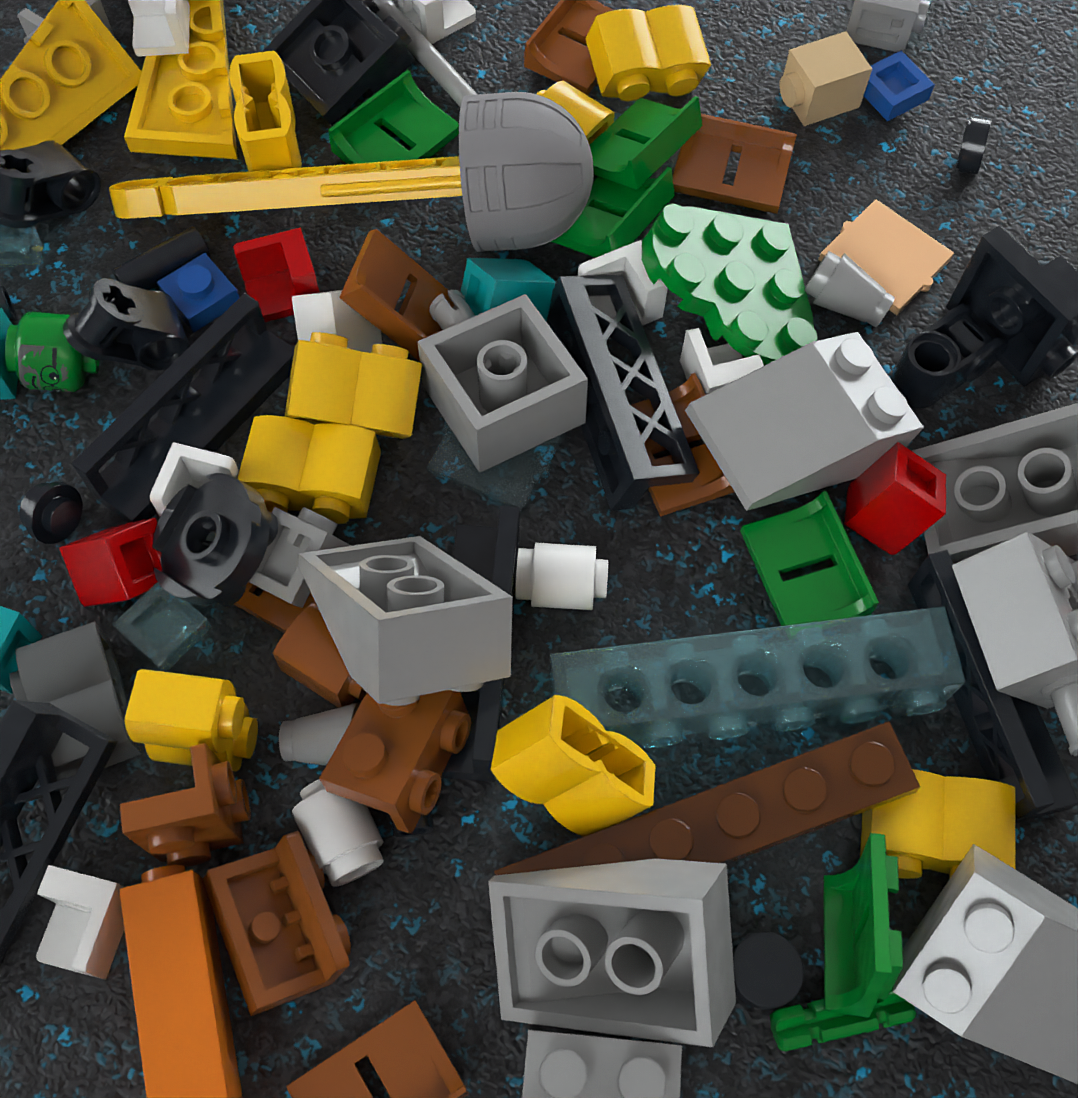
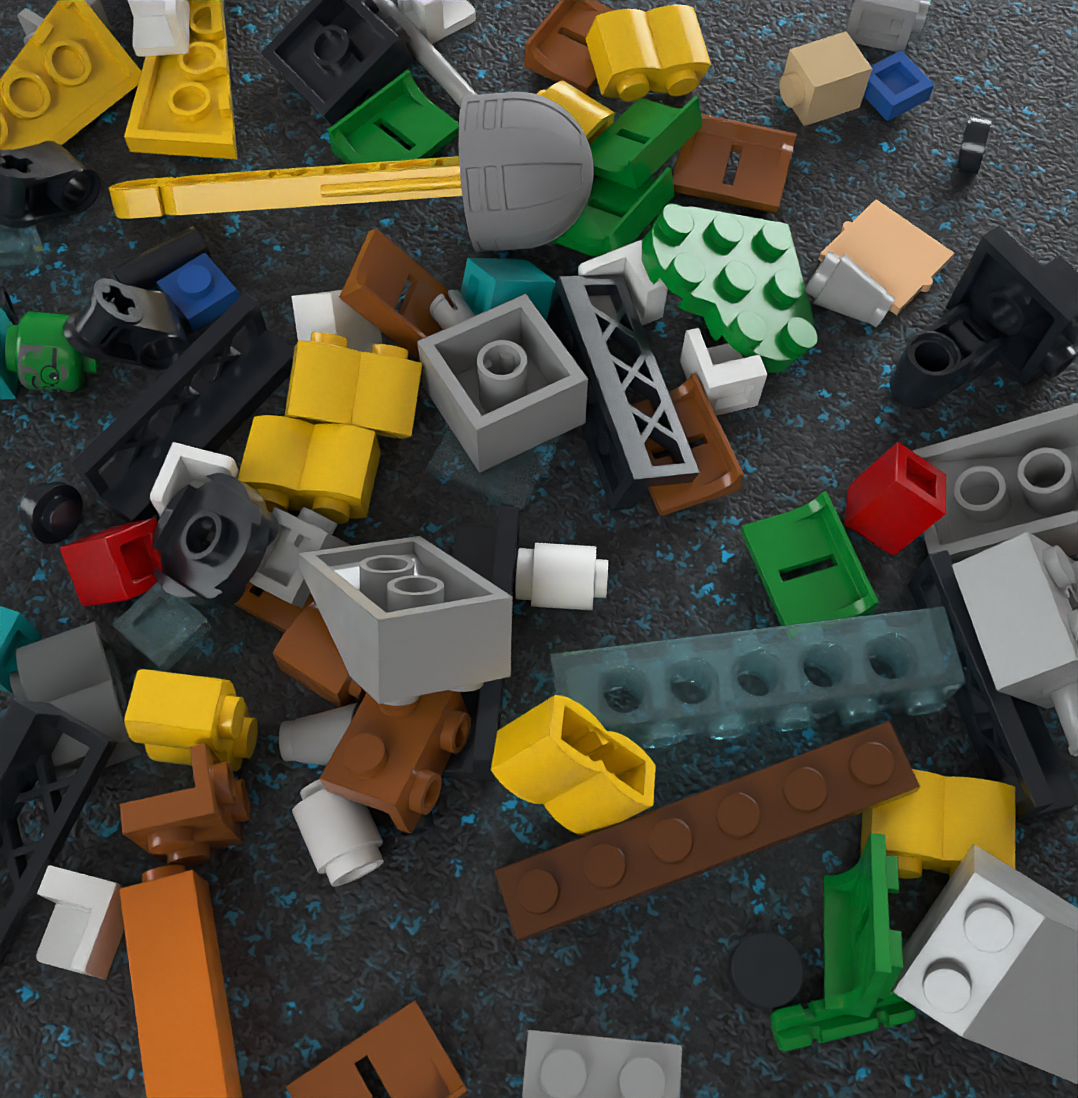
(264, 112): yellow brick -> none
(276, 270): red panel -> none
(278, 924): dark orange bracket -> none
(617, 949): light grey slope -> none
(804, 421): light grey slope -> none

